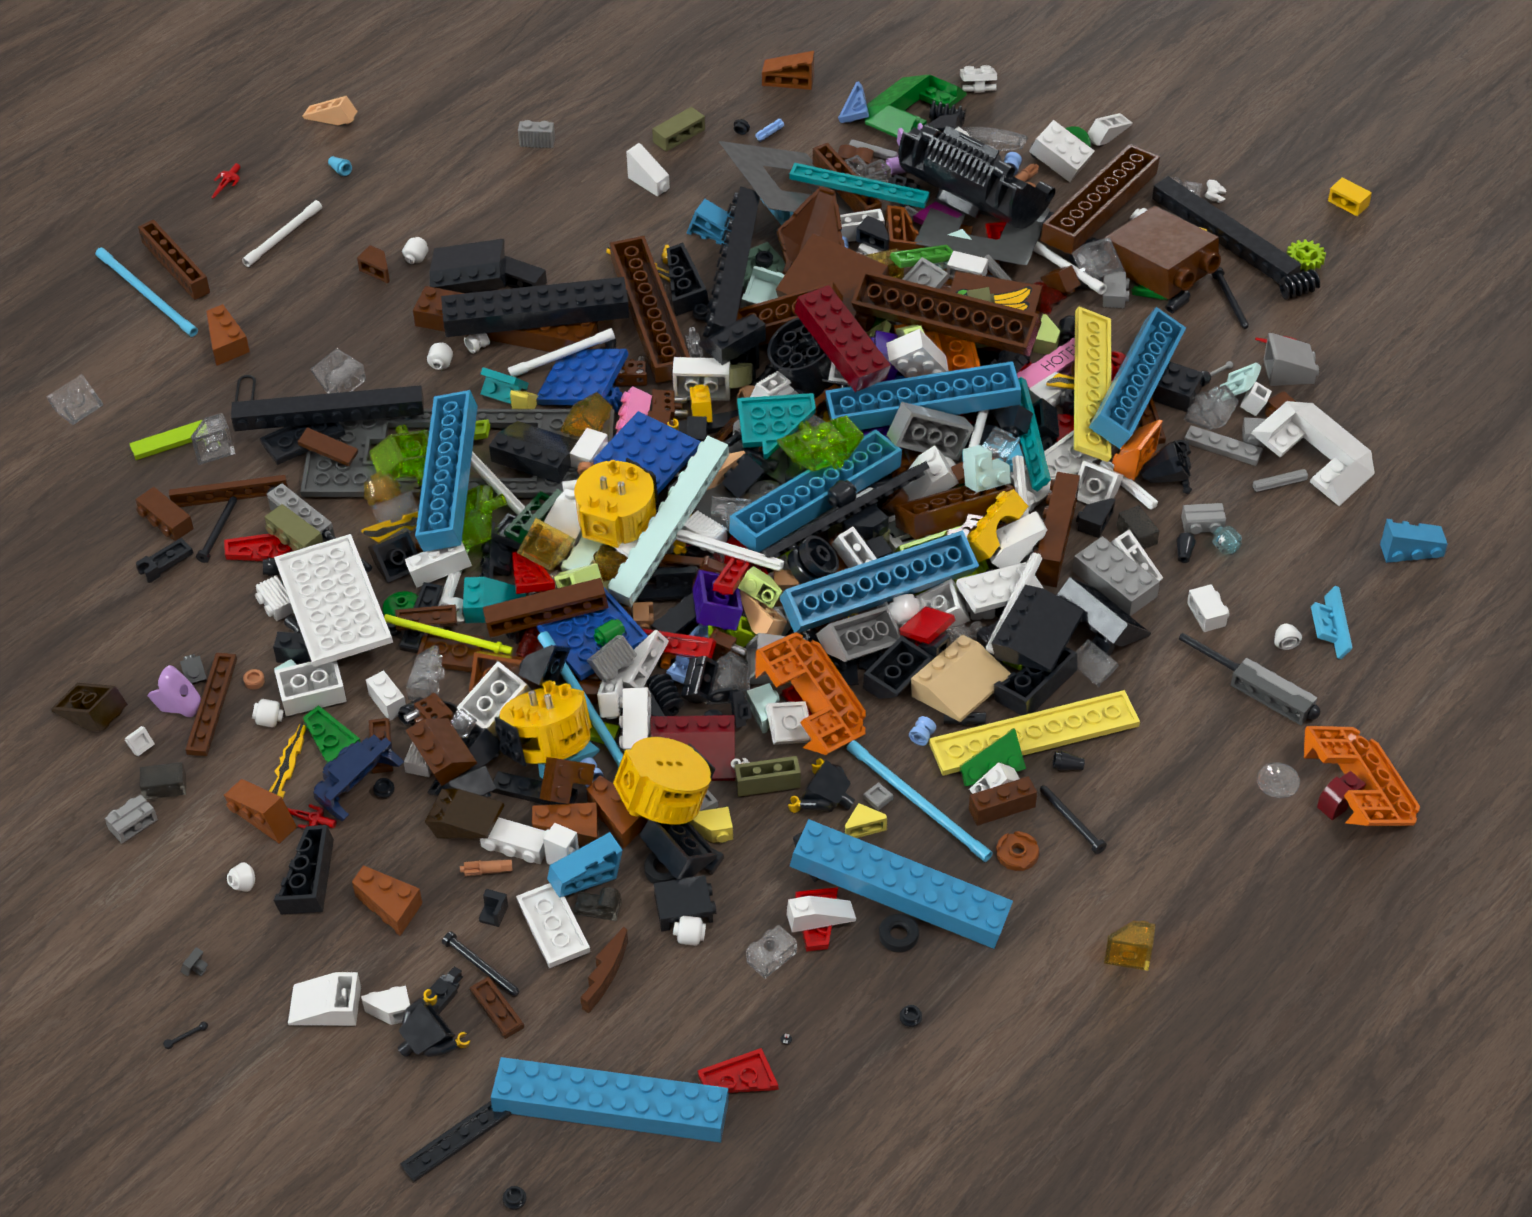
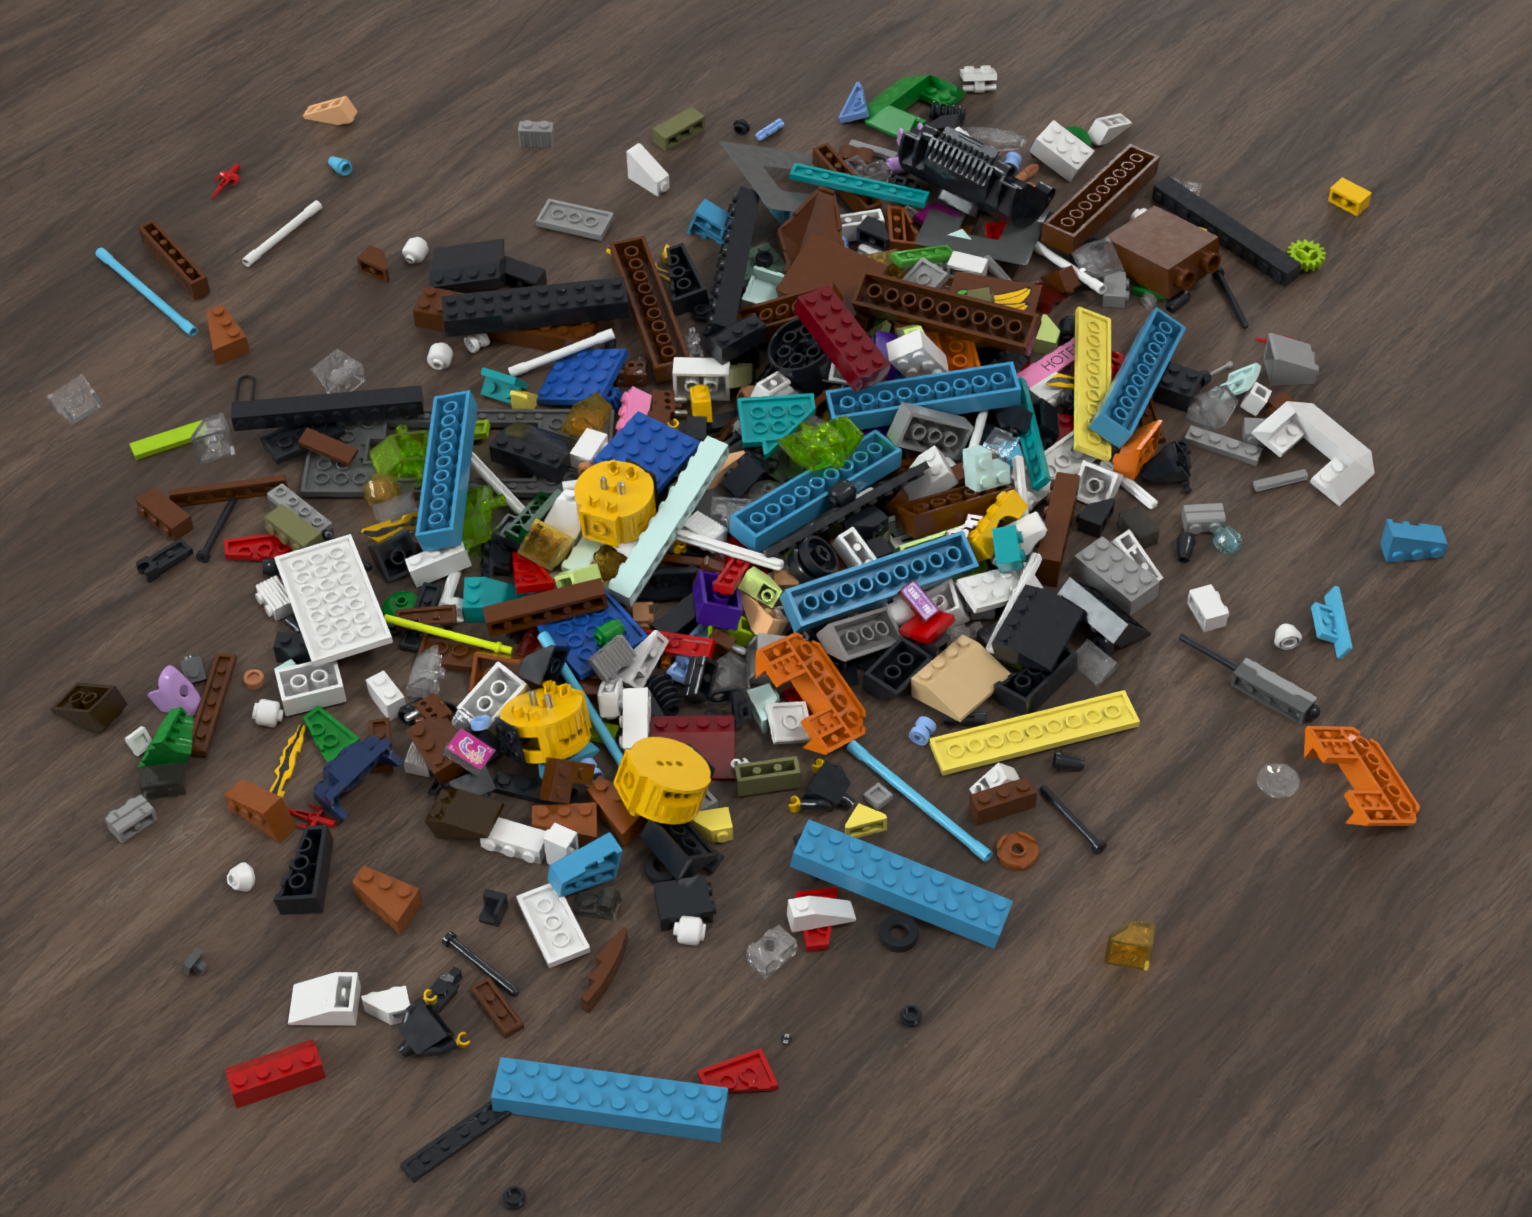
(168, 1044): black hinge -> none
(172, 740): none -> green slope
(275, 1073): none -> red slope
(383, 788): black plate -> none
(468, 751): none -> tile
(480, 722): none -> light blue tile
(486, 867): nougat piece -> none
(574, 219): none -> light grey plate
(789, 71): dark orange wedge -> none
(918, 601): none -> tile
(1003, 750): green wing -> none
(1008, 548): none -> teal brick
(1149, 301): none -> clear plate
(1214, 188): white piece -> none
(1299, 283): black piece -> none
(1332, 798): dark red brick -> none

